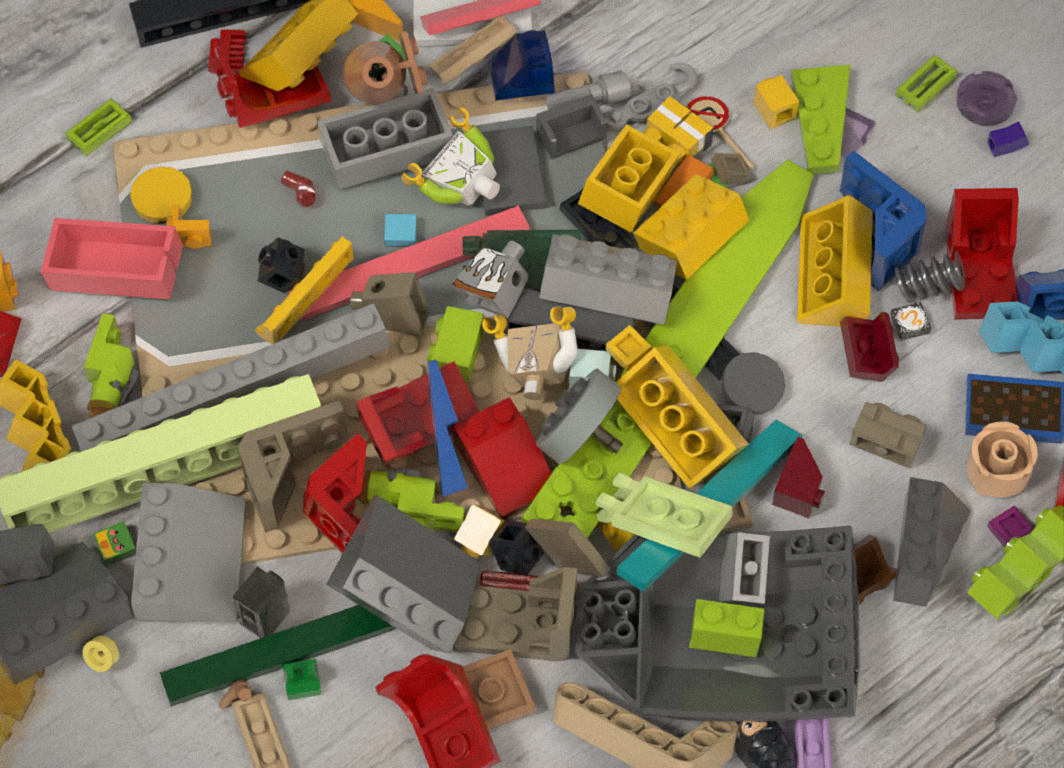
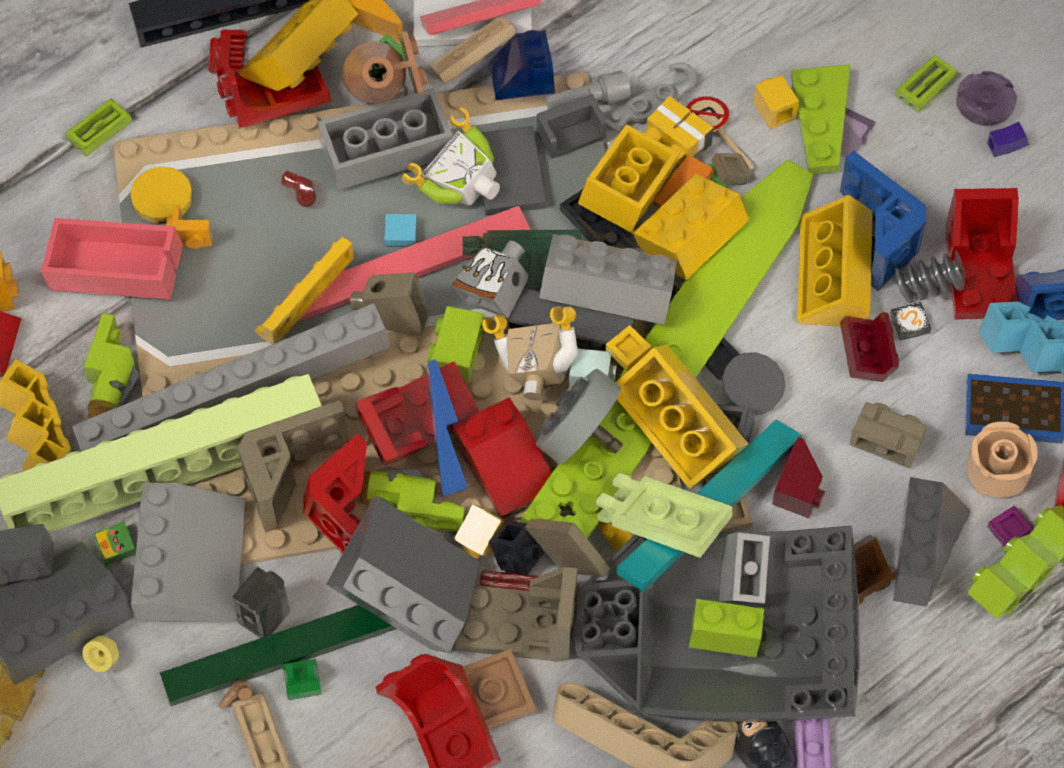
(281, 264): black brick -> none

